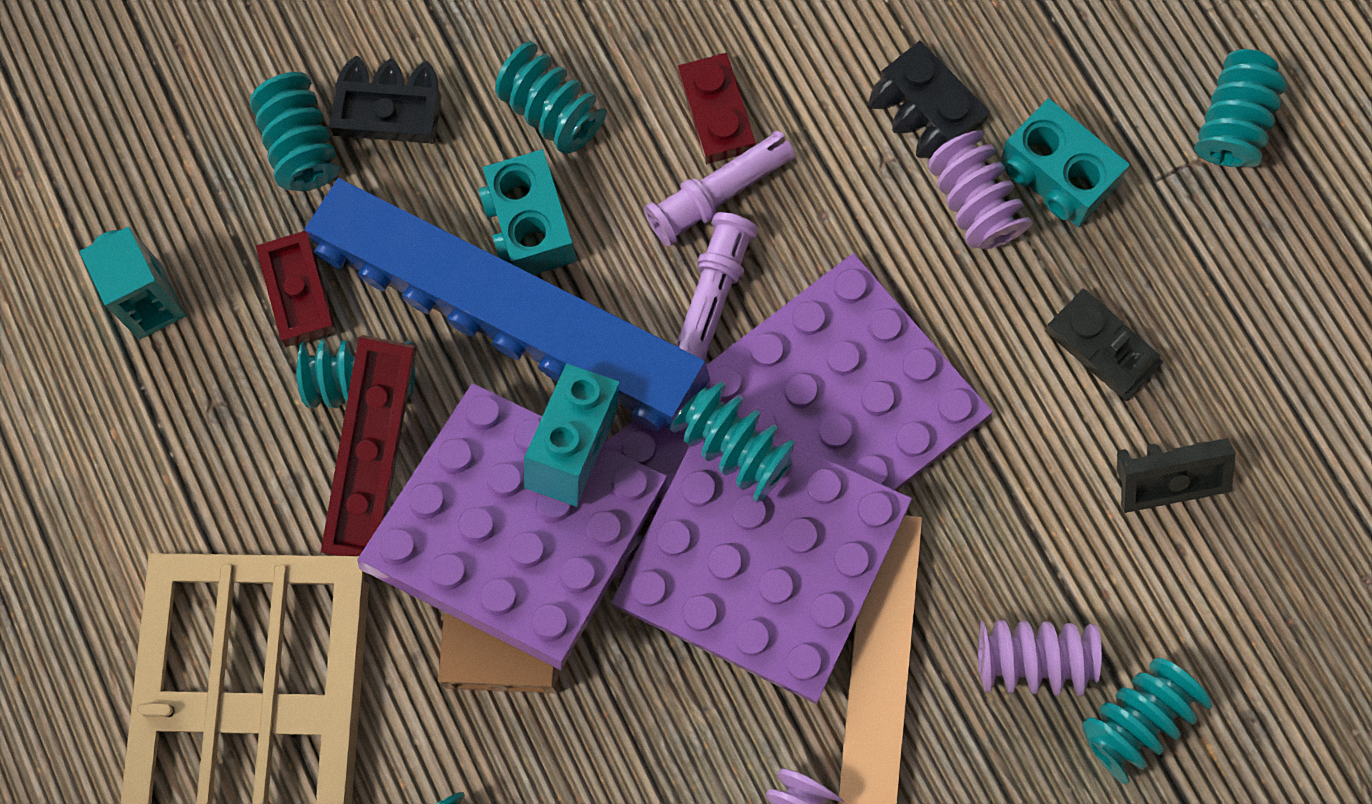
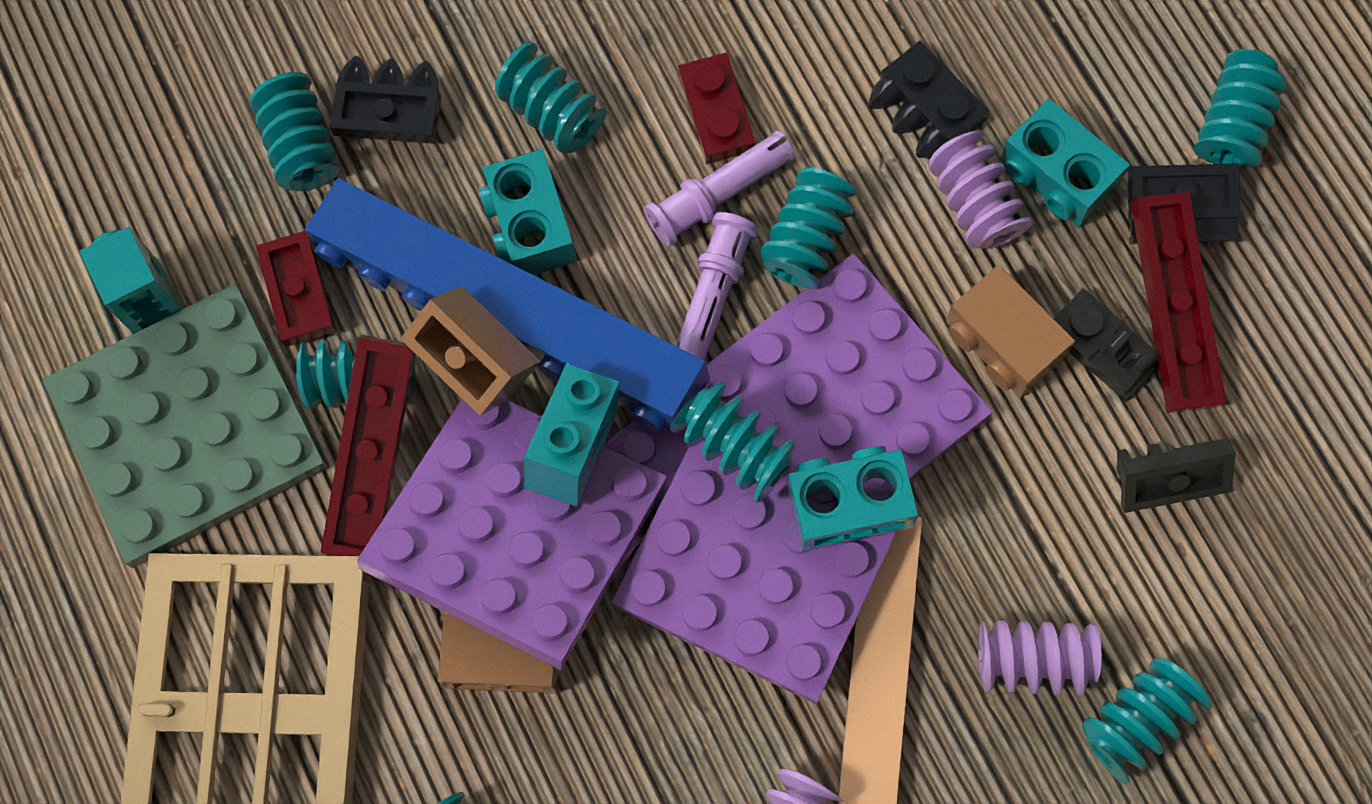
(183, 425): none -> sand green plate
(470, 350): none -> medium nougat brick
(804, 227): none -> teal piece
(856, 513): none -> teal brick
(1008, 332): none -> medium nougat brick
(1178, 302): none -> dark red plate
(1212, 191): none -> black plate

